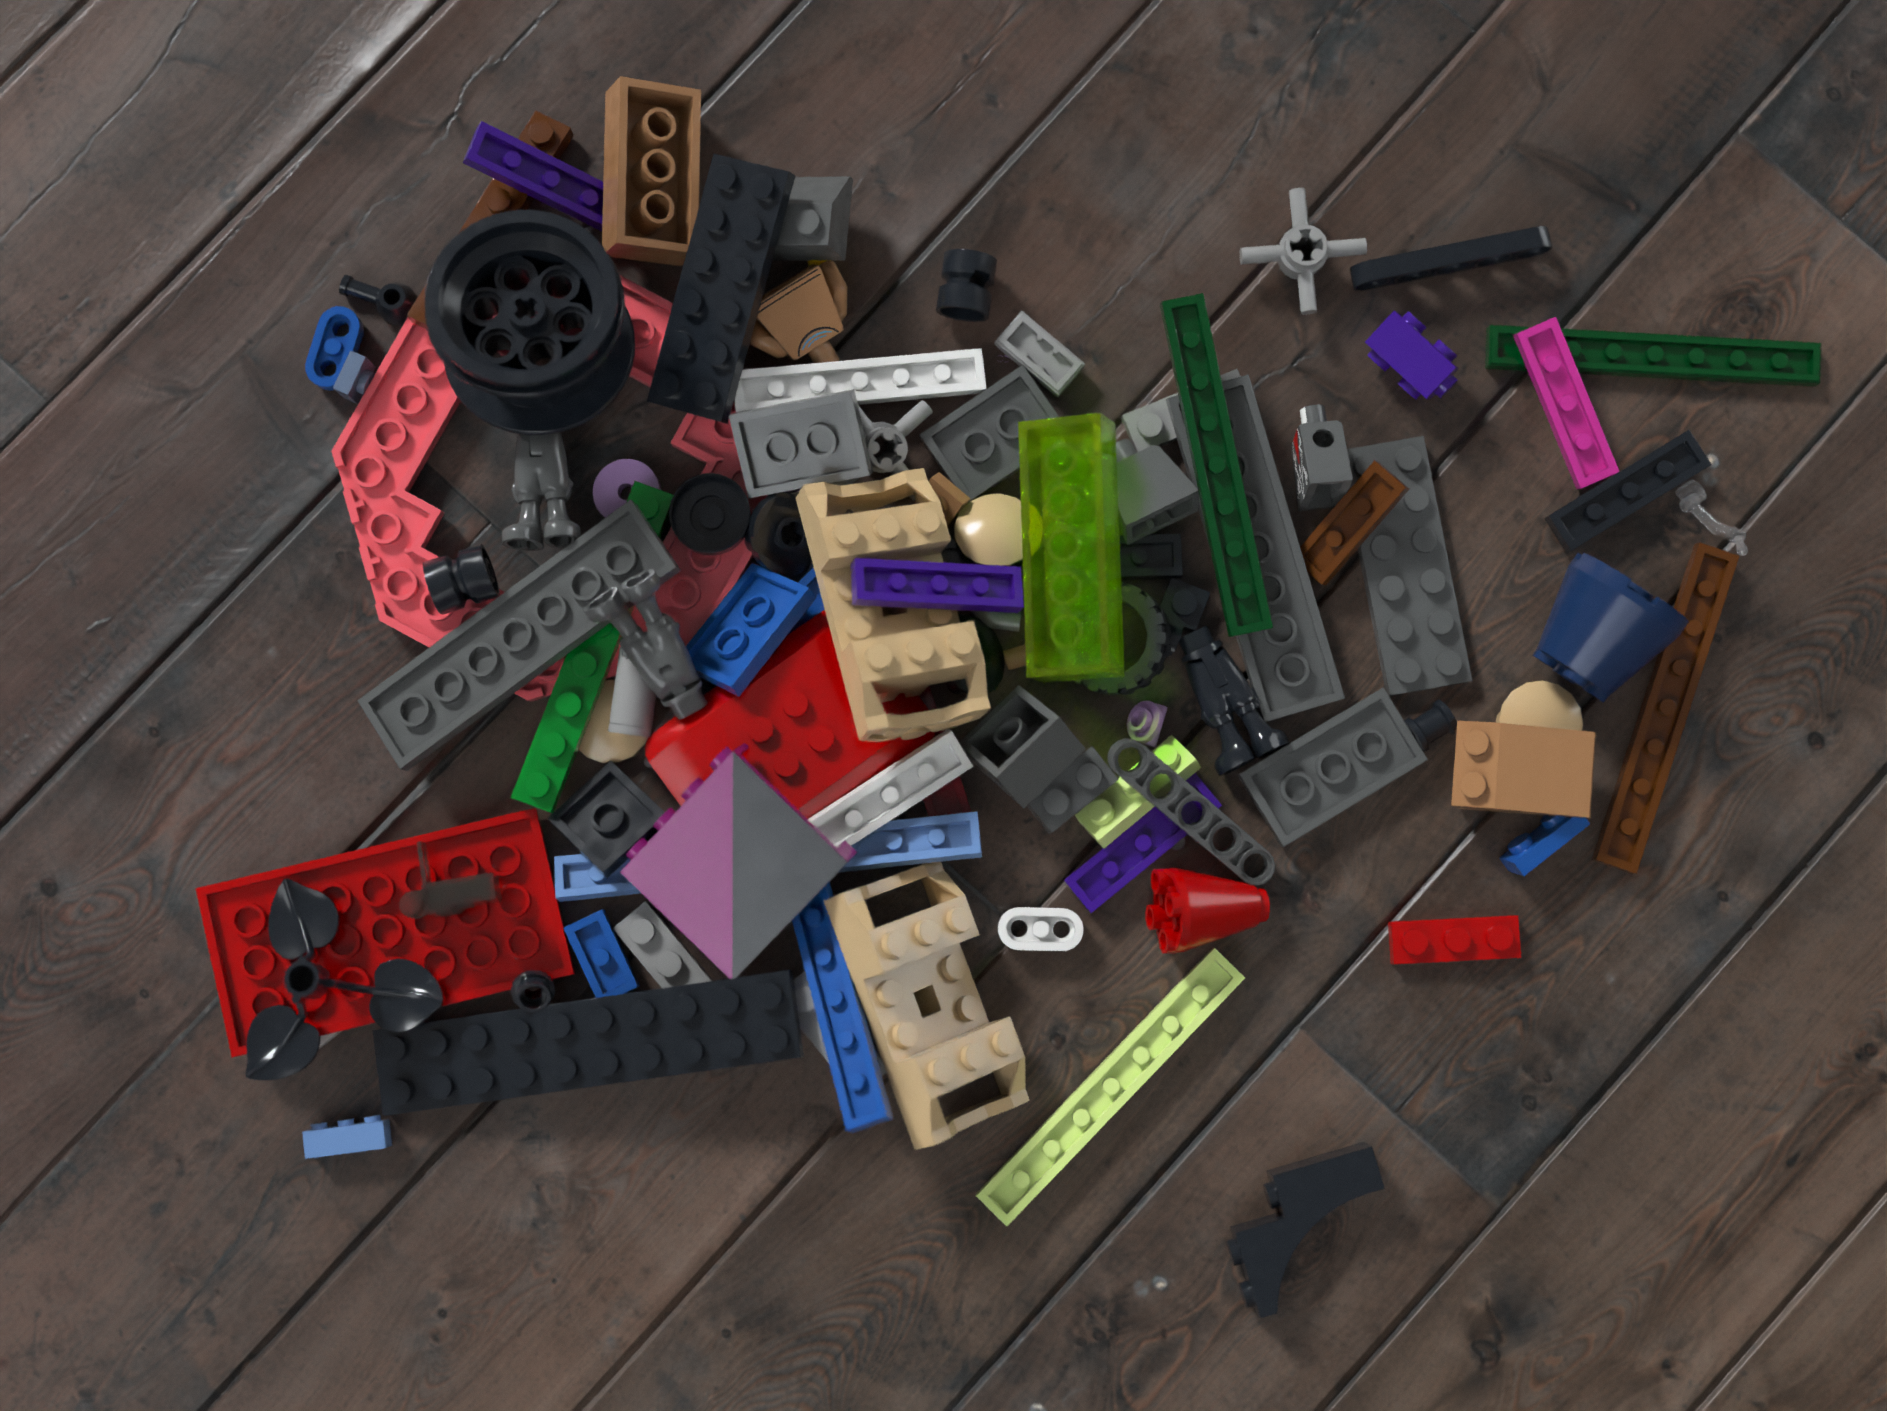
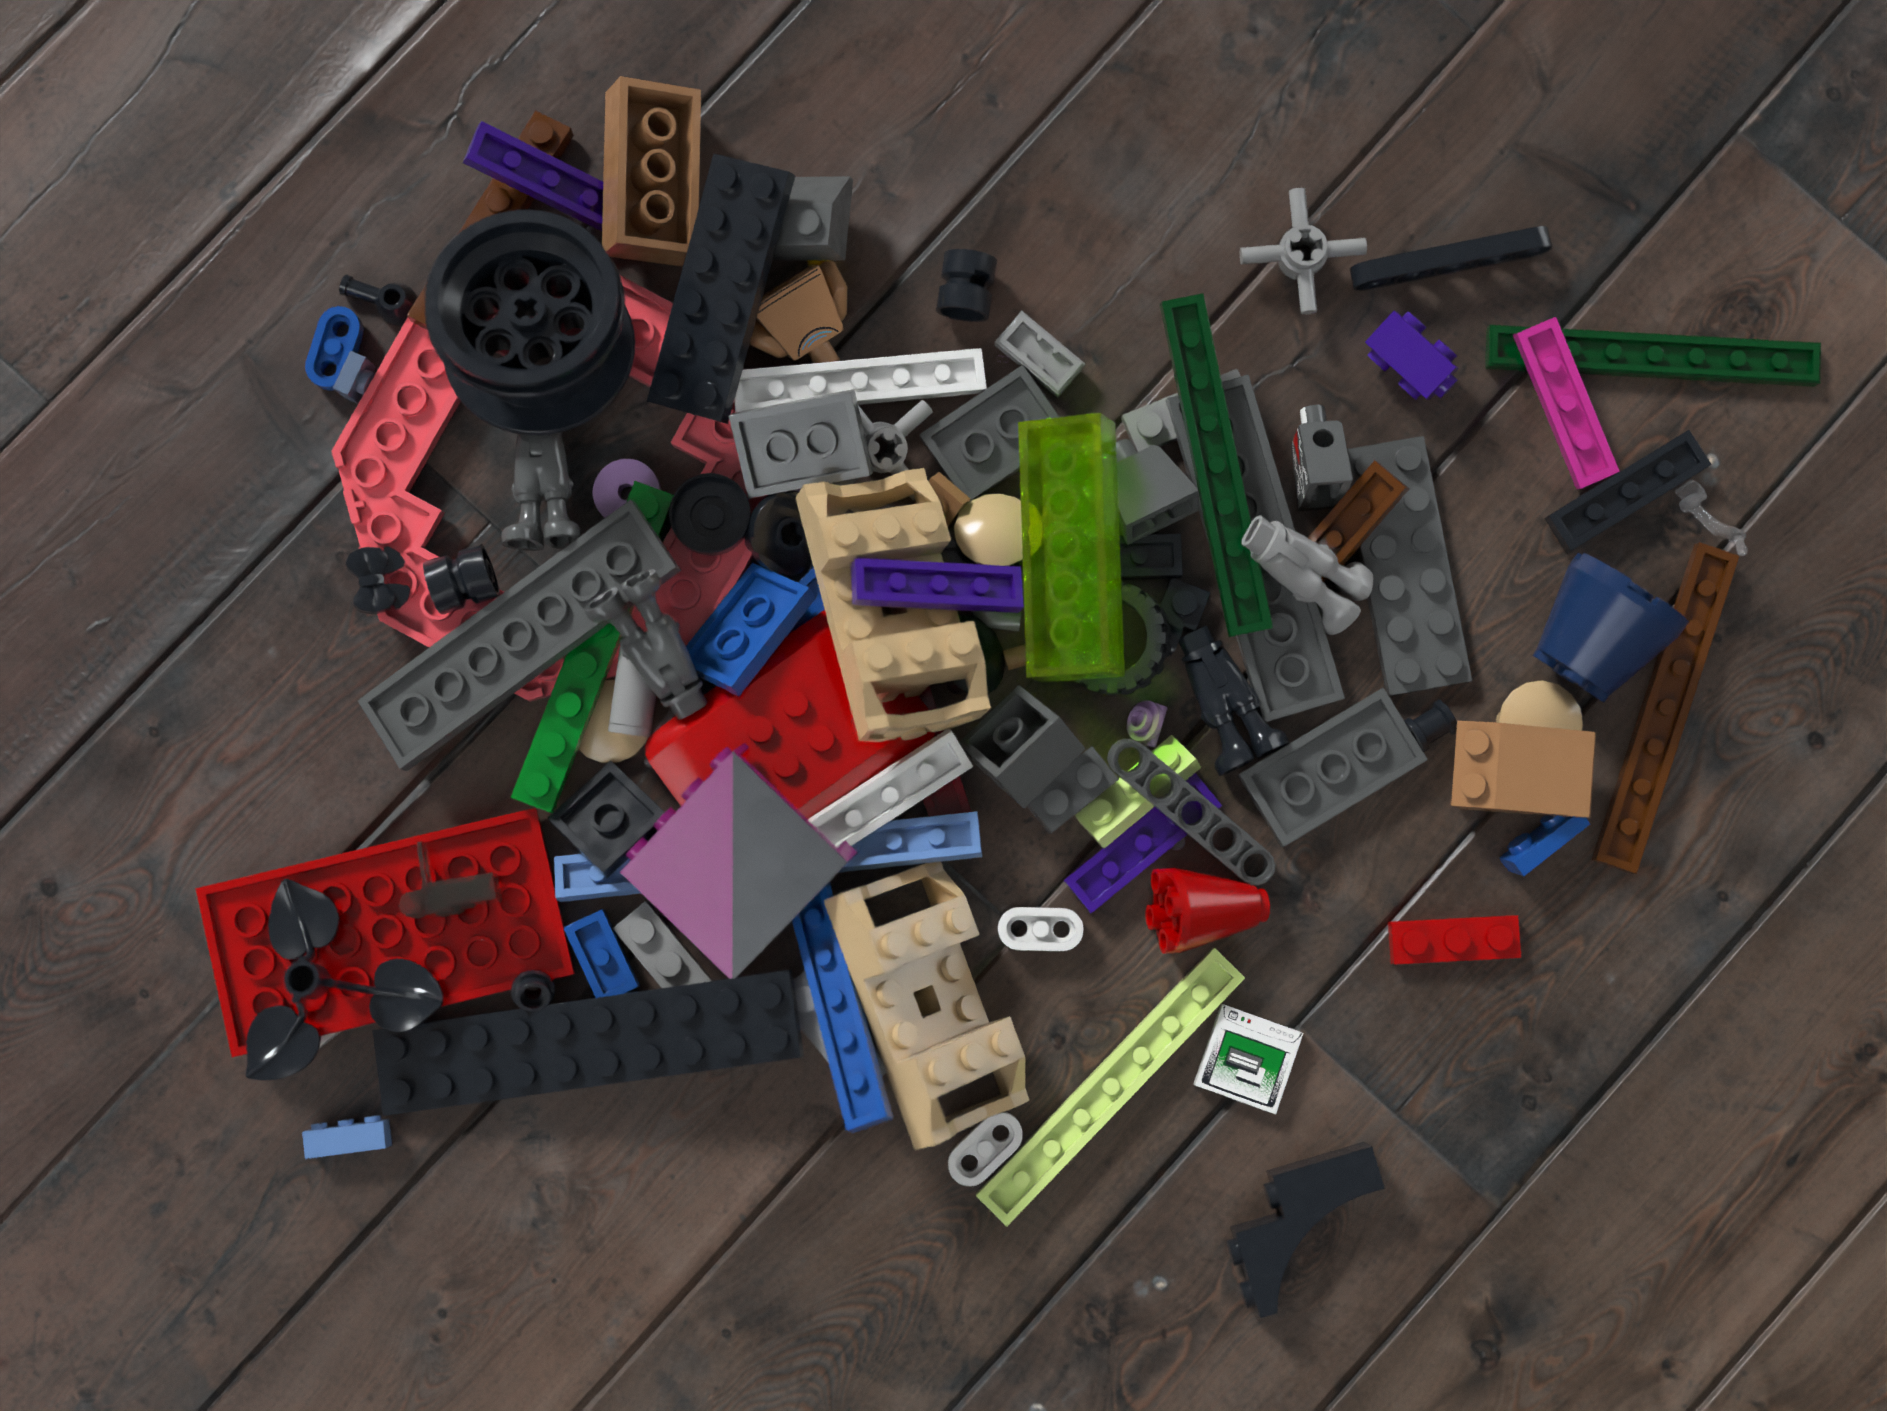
(369, 566): none -> black piece
(985, 1148): none -> white plate
(1248, 1058): none -> tile
(1301, 565): none -> light grey piece

